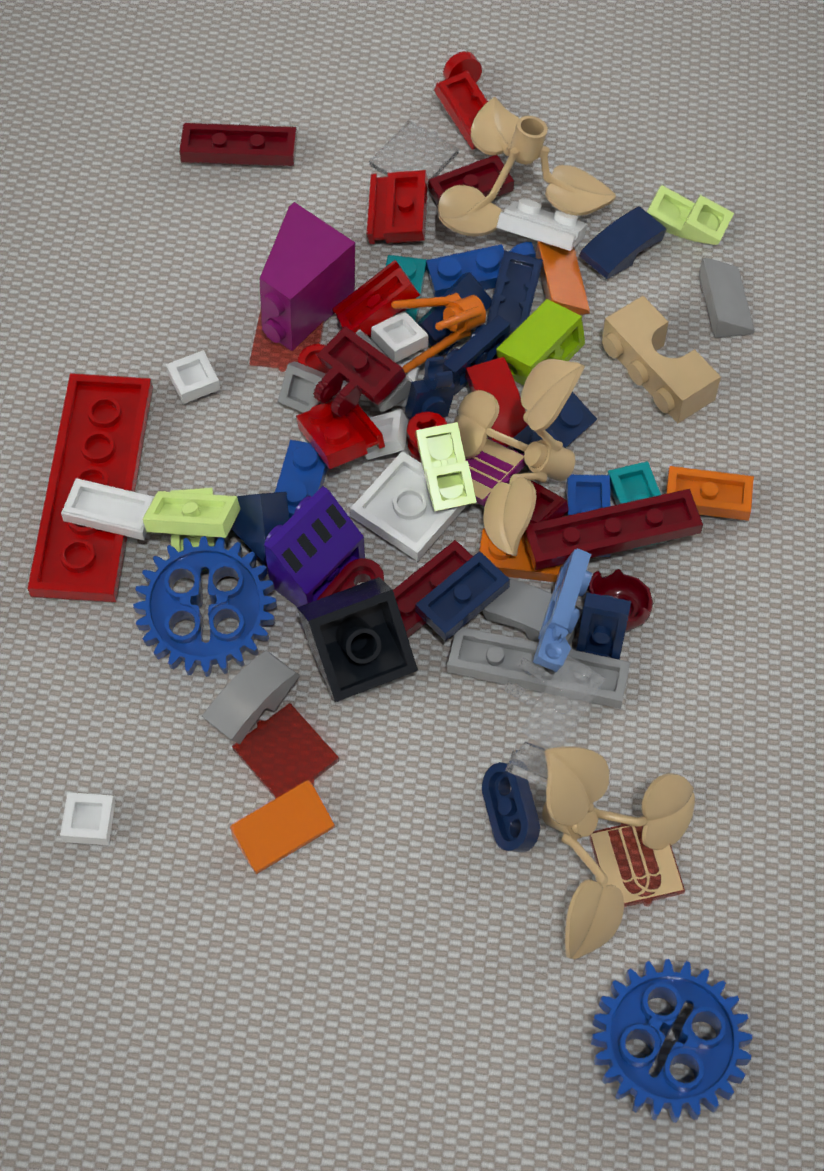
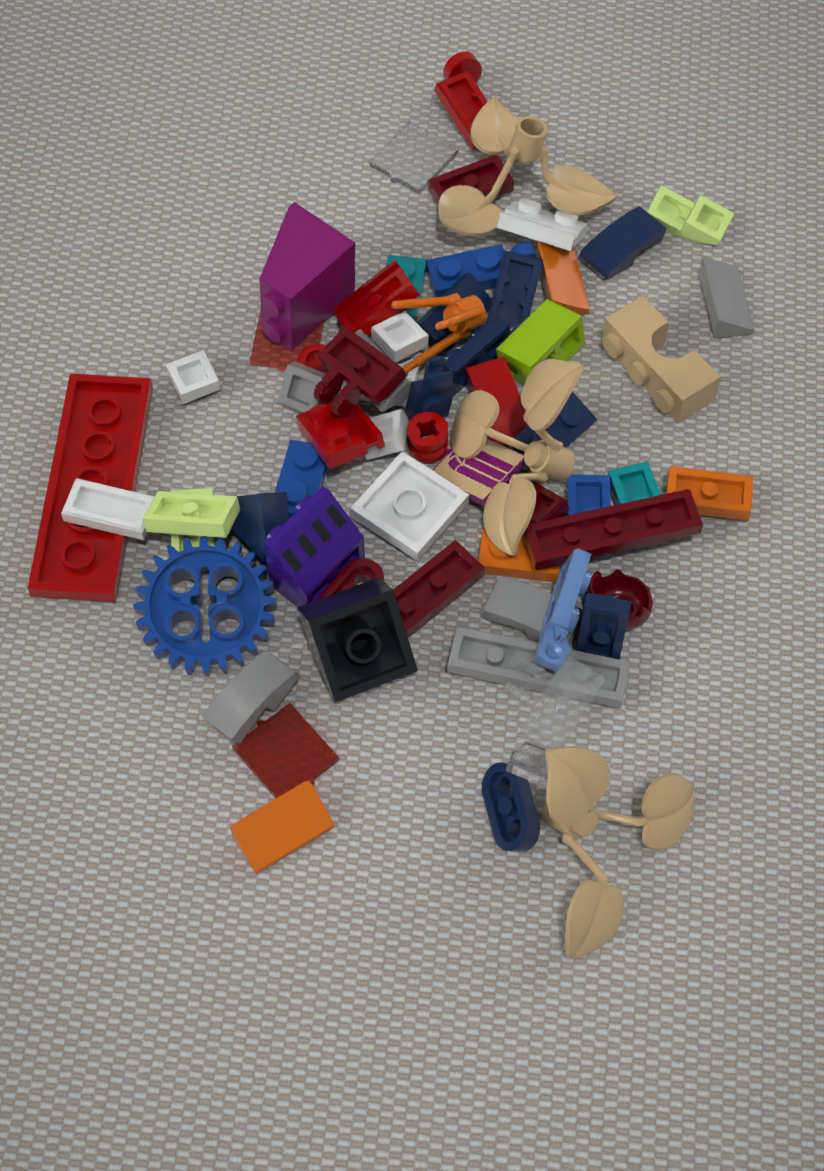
(87, 818): white plate -> none
(238, 144): dark red plate -> none
(397, 207): red plate -> none
(445, 467): yellowish green slope -> none
(462, 595): dark blue plate -> none
(633, 867): piece -> none
(710, 1060): blue gear -> none

